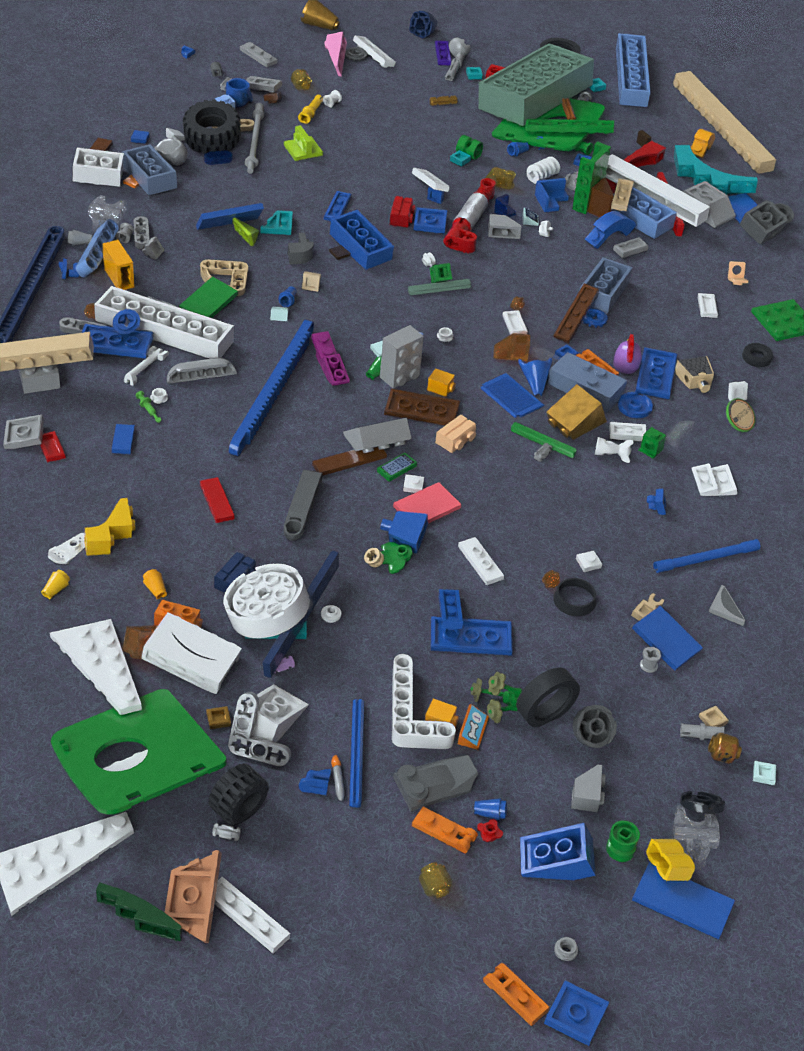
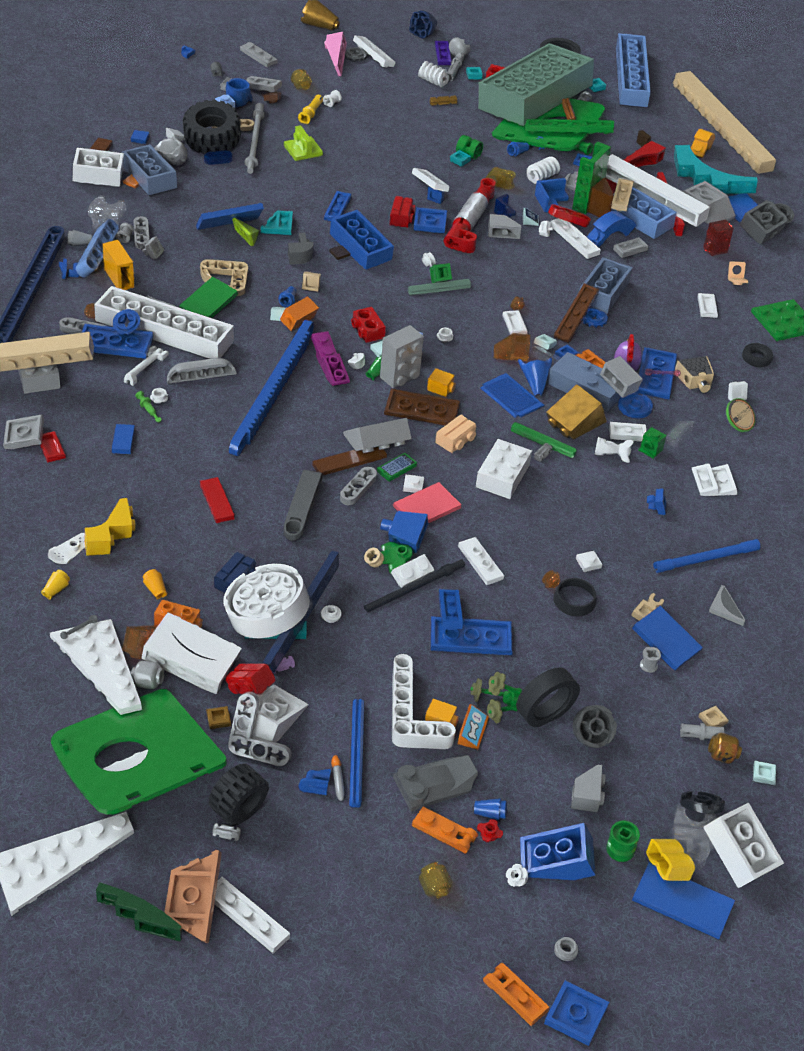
(92, 619): none -> dark grey hinge
(147, 674): none -> light grey head
(250, 678): none -> red brick
(298, 312): none -> orange brick
(357, 361): none -> white piece
(359, 479): none -> light grey beam
(368, 324): none -> red brick
(412, 571): none -> white plate
(433, 74): none -> white piece
(445, 570): none -> black bar
(503, 468): none -> white brick
(521, 879): none -> white plate
(545, 341): none -> light aqua tile
(569, 215): none -> red beam
(575, 238): none -> white plate
(621, 376): none -> light grey brick
(649, 372): none -> hinge
(718, 237): none -> clear red brick
(743, 845): none -> white brick

